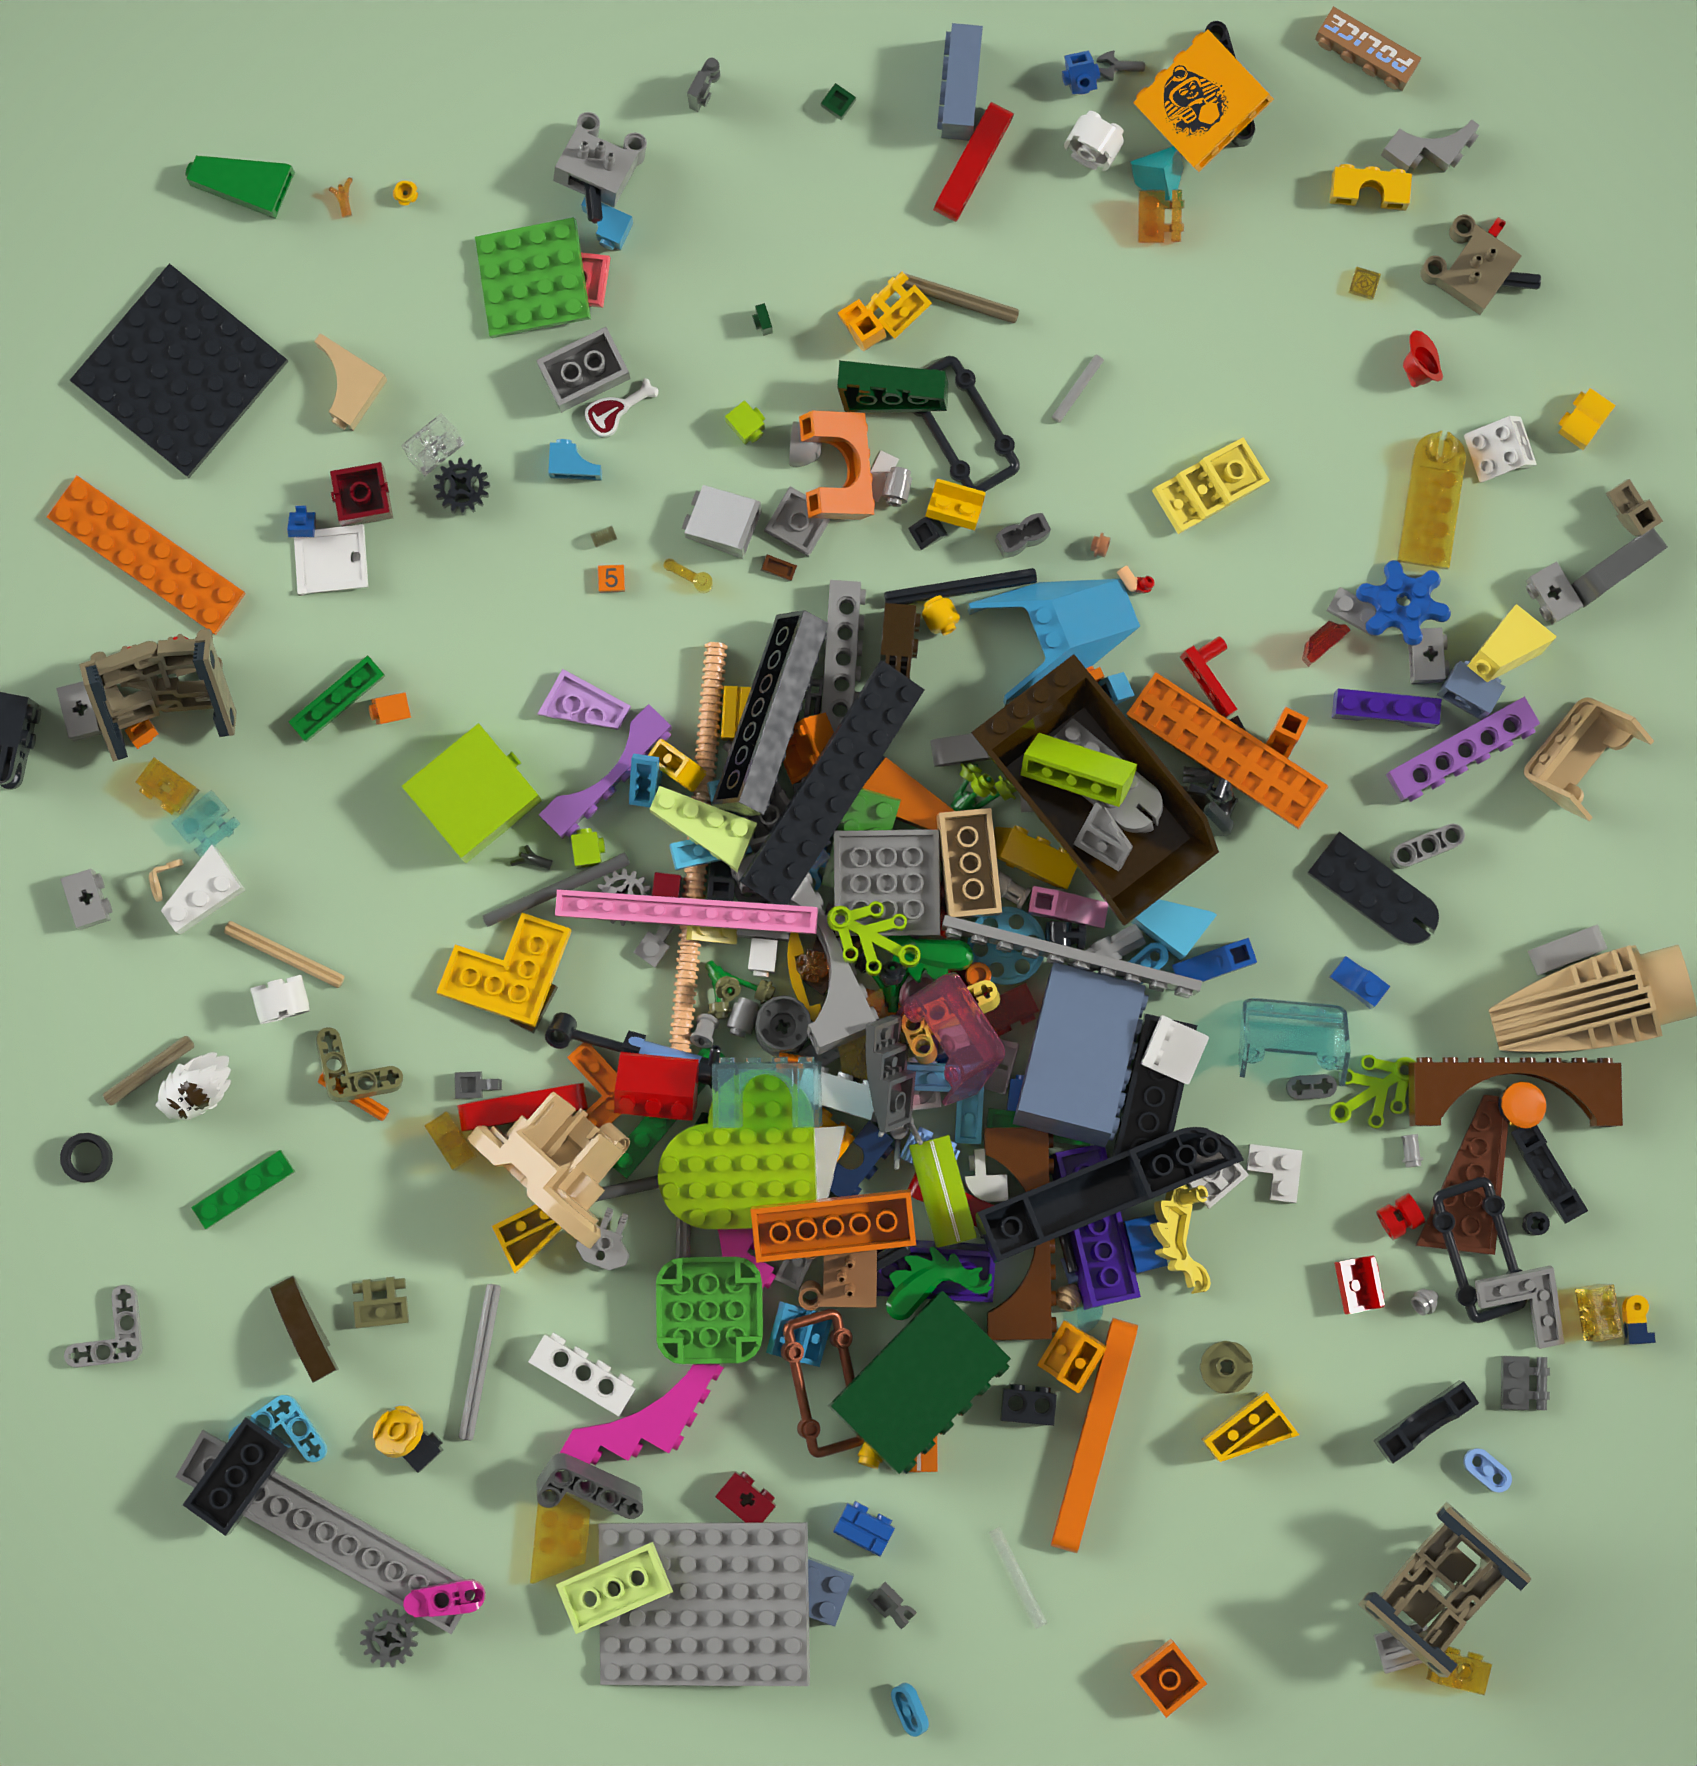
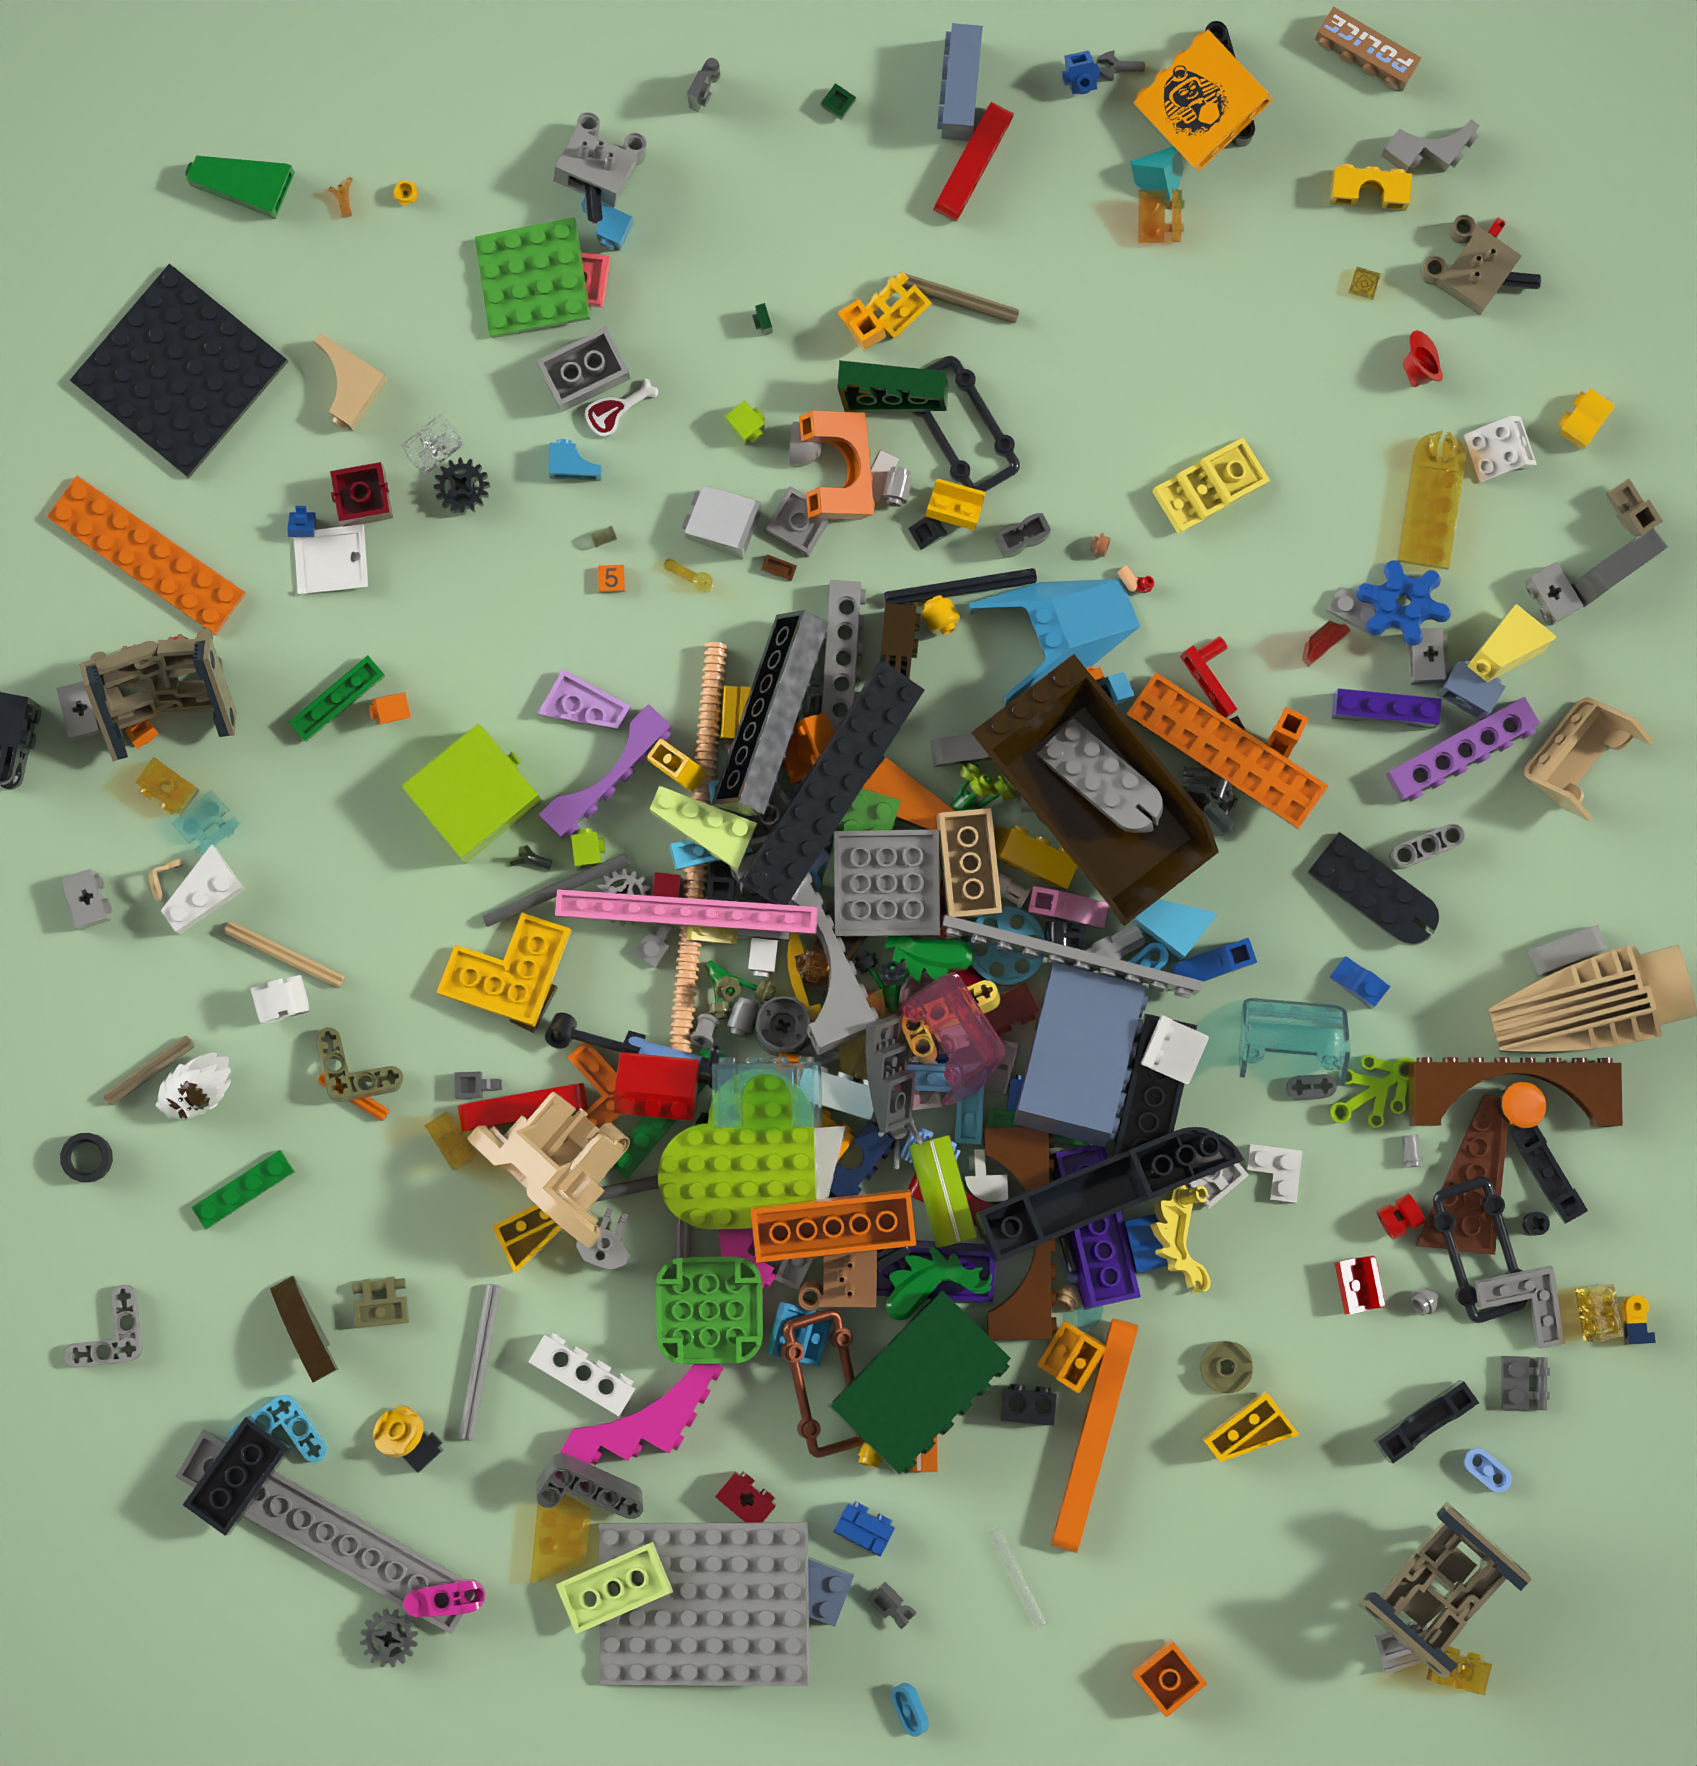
(644, 780): dark azure arch -> none
(870, 934): lime plant -> none
(977, 972): orange tile -> none
(1077, 388): light grey bar -> none
(1078, 769): lime brick -> none
(1094, 141): white brick -> none
(1103, 838): light grey wing -> none

